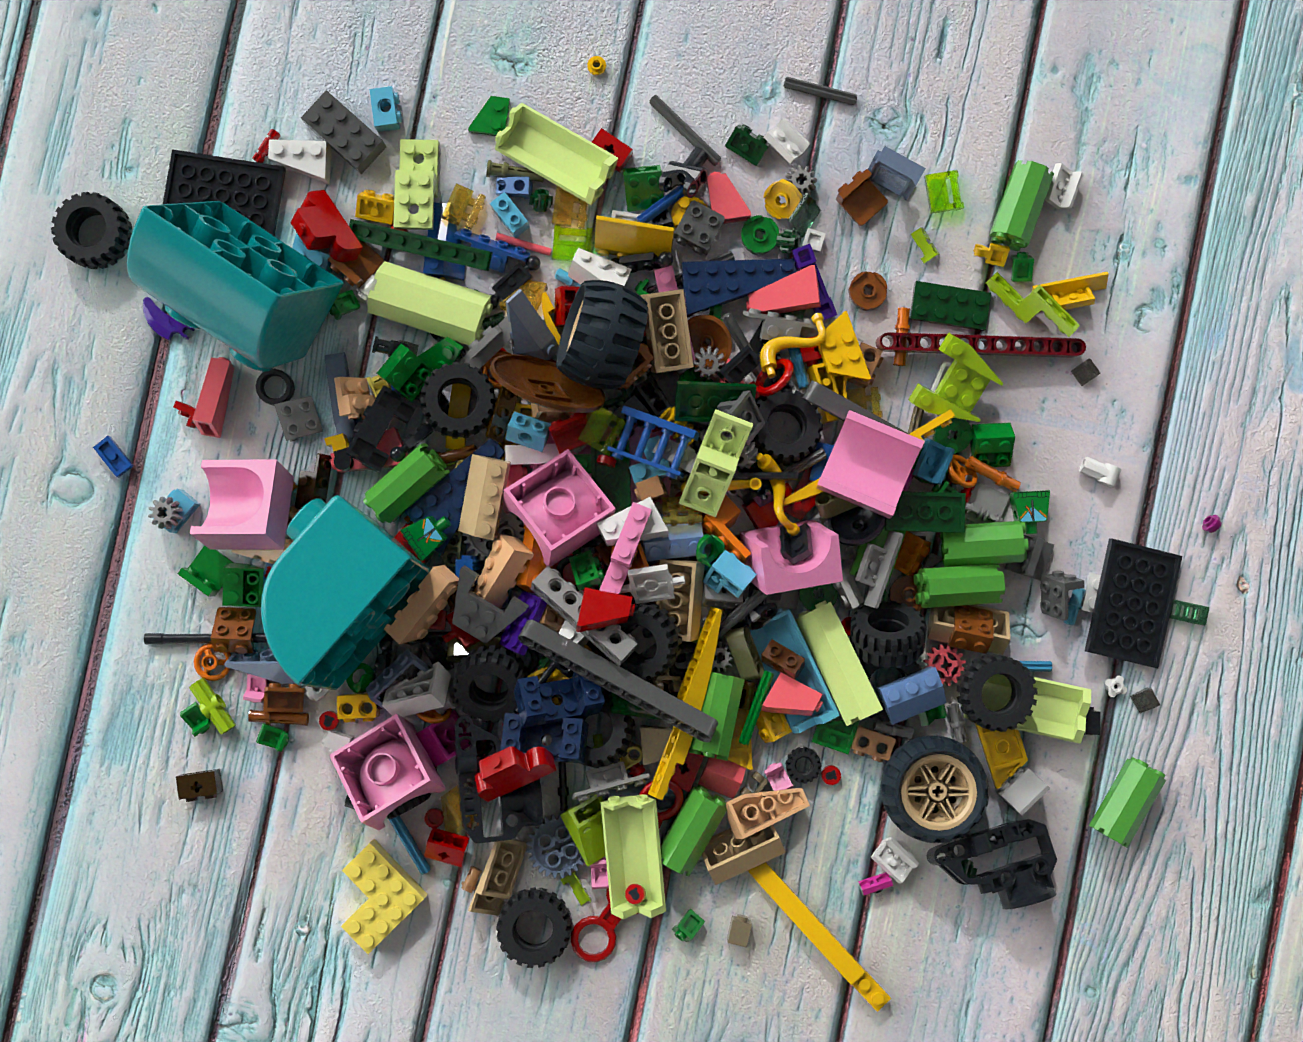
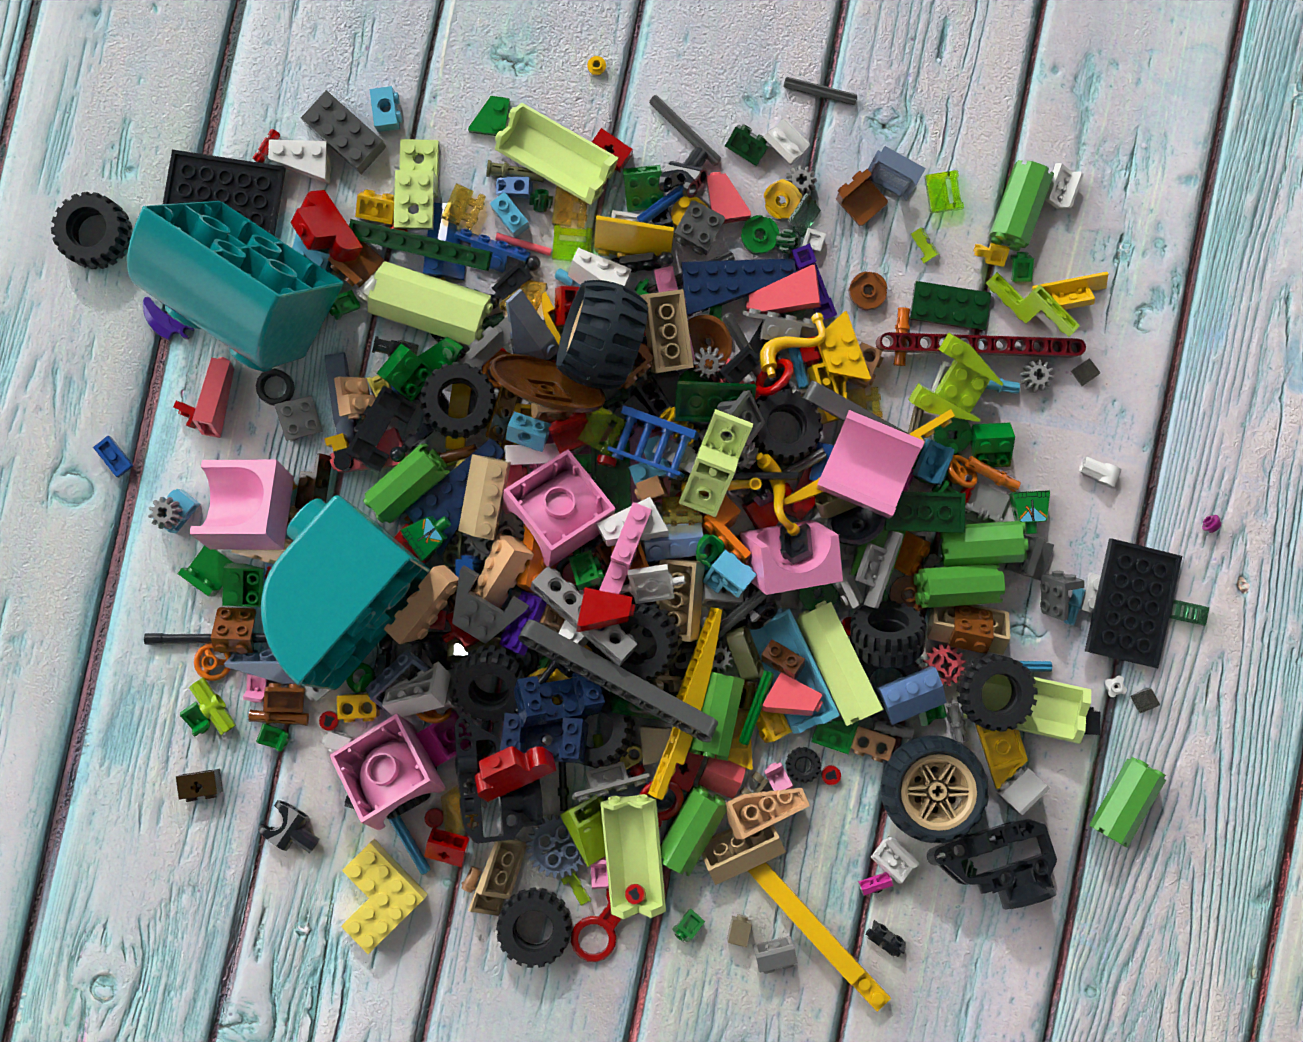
(291, 829): none -> black connector
(775, 954): none -> light grey slope
(893, 943): none -> black hinge
(1008, 386): none -> medium azure axle
(1041, 371): none -> light grey gear

